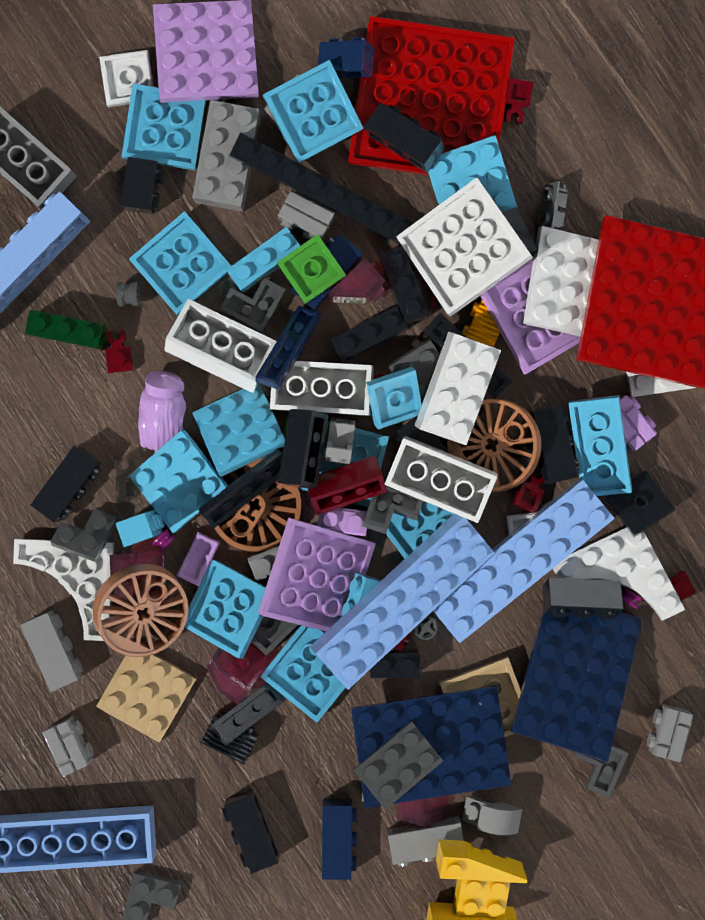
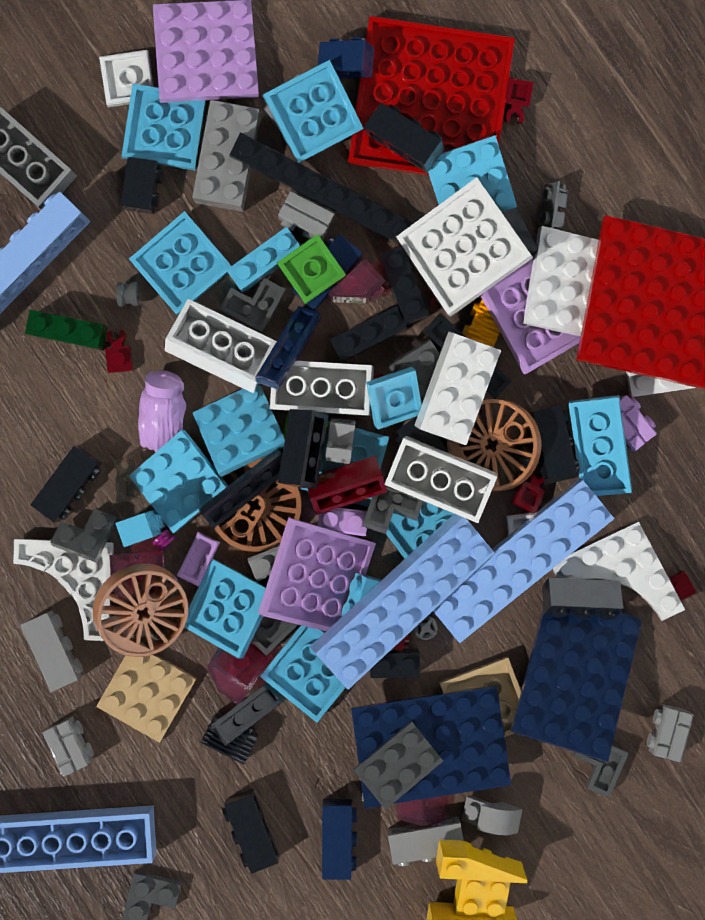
(631, 598): magenta bush -> none
(641, 507): black plate -> none

